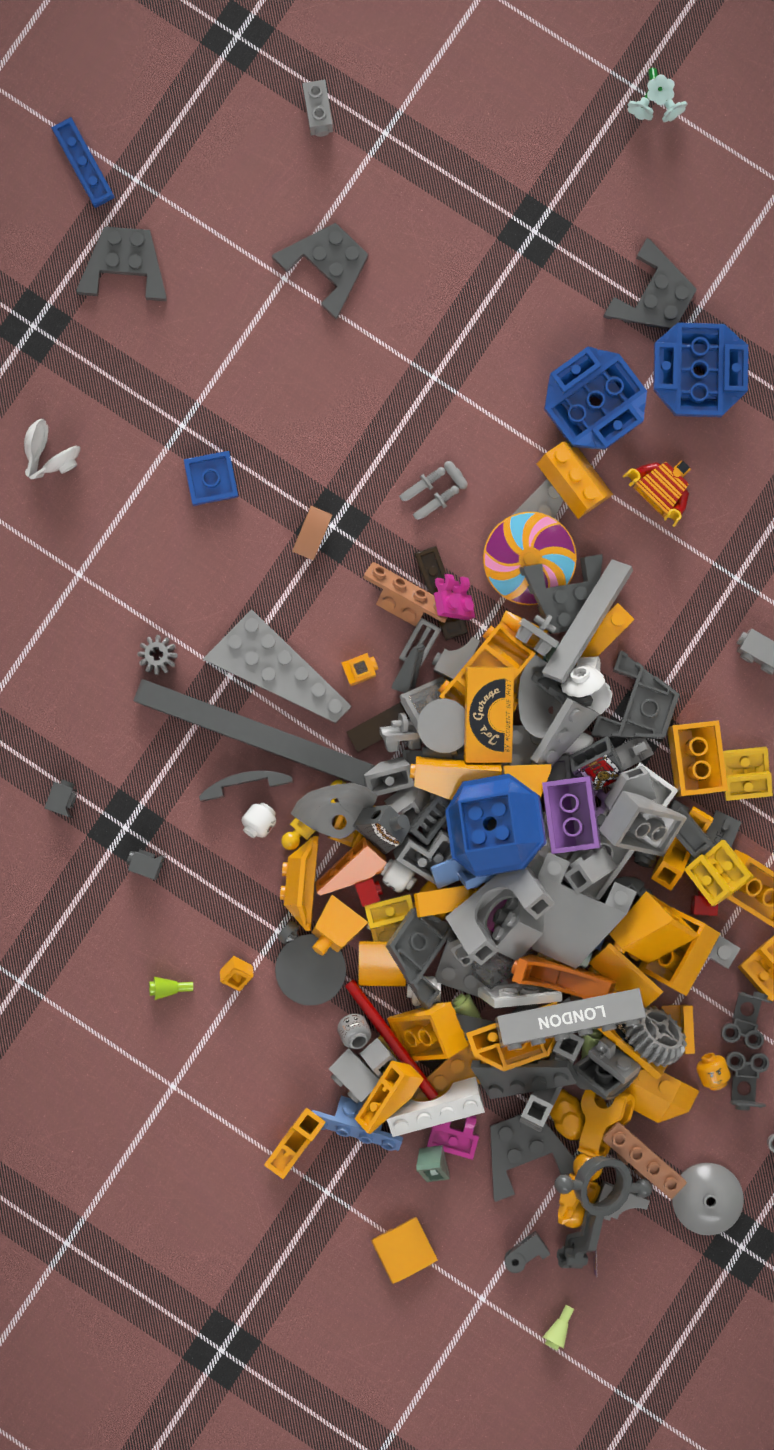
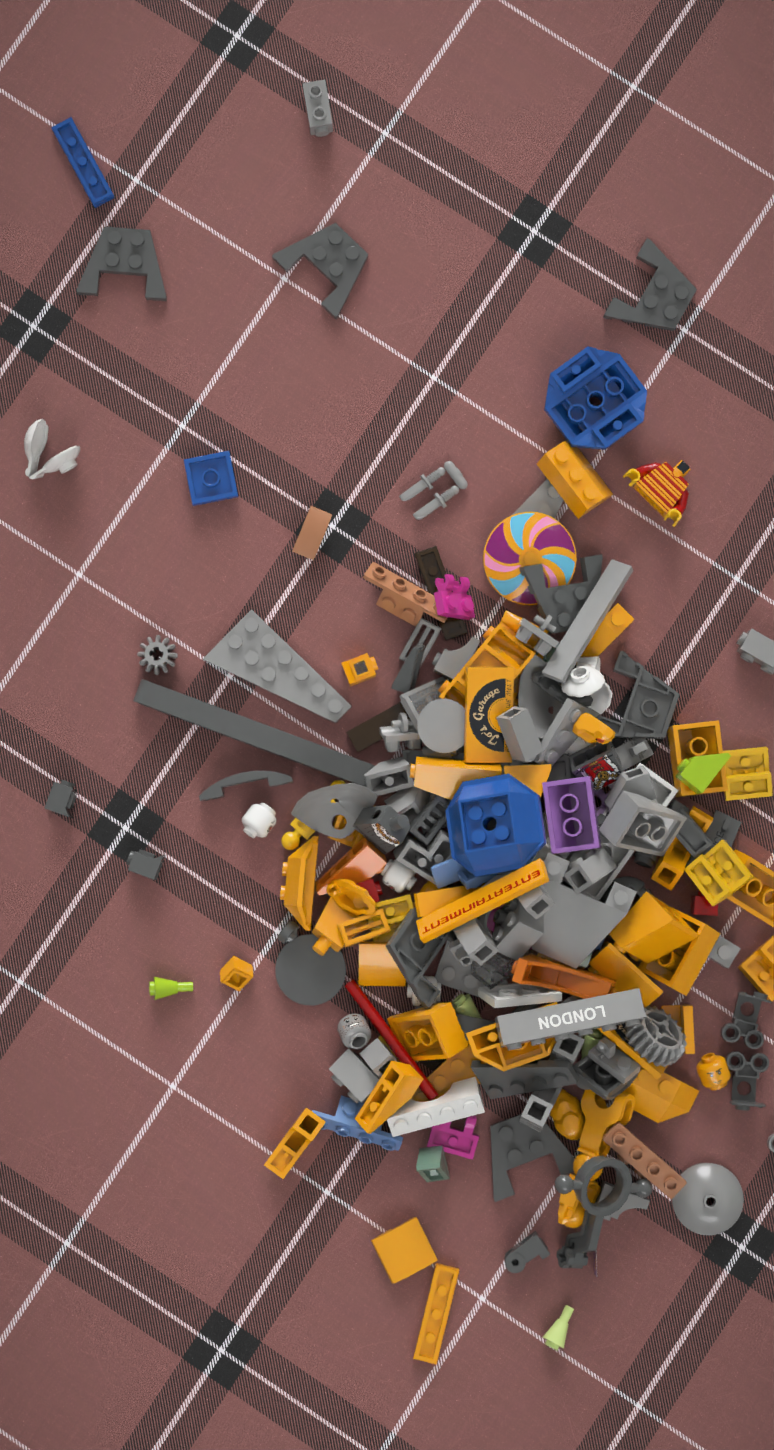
(341, 926): none -> light orange tile
(351, 897): none -> light orange arm
(436, 1313): none -> light orange tile
(482, 900): none -> light orange tile
(520, 734): none -> light grey brick
(592, 729): none -> light orange rock
(661, 91): light aqua plant -> none
(701, 770): none -> lime slope
(705, 346): blue piece -> none

